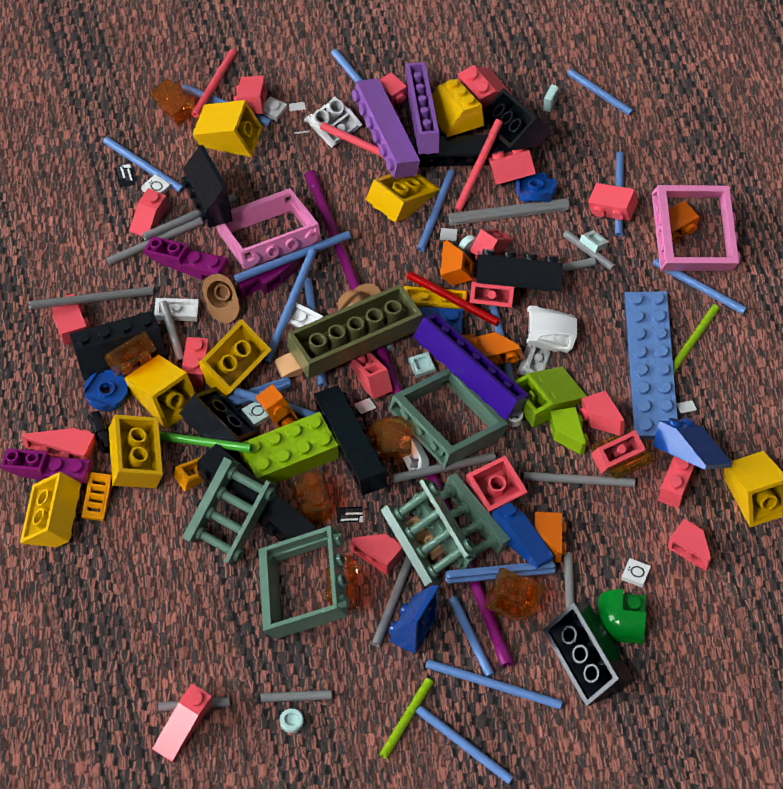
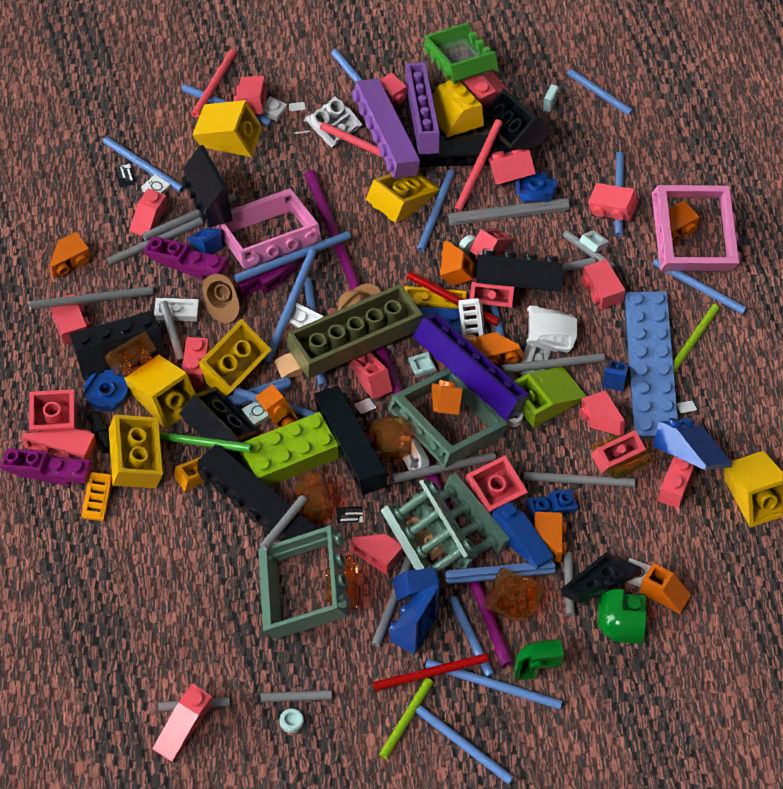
(51, 511): yellow slope -> none
(52, 410): none -> coral slope
(68, 254): none -> orange slope
(173, 101): clear orange brick -> none
(207, 240): none -> blue slope
(207, 510): sand green fence -> none
(282, 524): none -> light grey bar
(414, 581): none -> blue slope
(430, 672): none -> red piece
(446, 397): none -> orange slope
(448, 234): white sticker -> none
(459, 53): none -> bright green window
(463, 316): none -> white slope
(537, 656): none -> green brick
(552, 363): none -> light grey piece
(557, 501): none -> blue slope
(567, 429): lime slope -> none
(587, 653): black slope -> none
(600, 577): none -> black wing
(603, 284): none -> coral brick
(615, 375): none -> blue slope
(664, 588): none -> orange slope
(691, 544): coral slope -> none

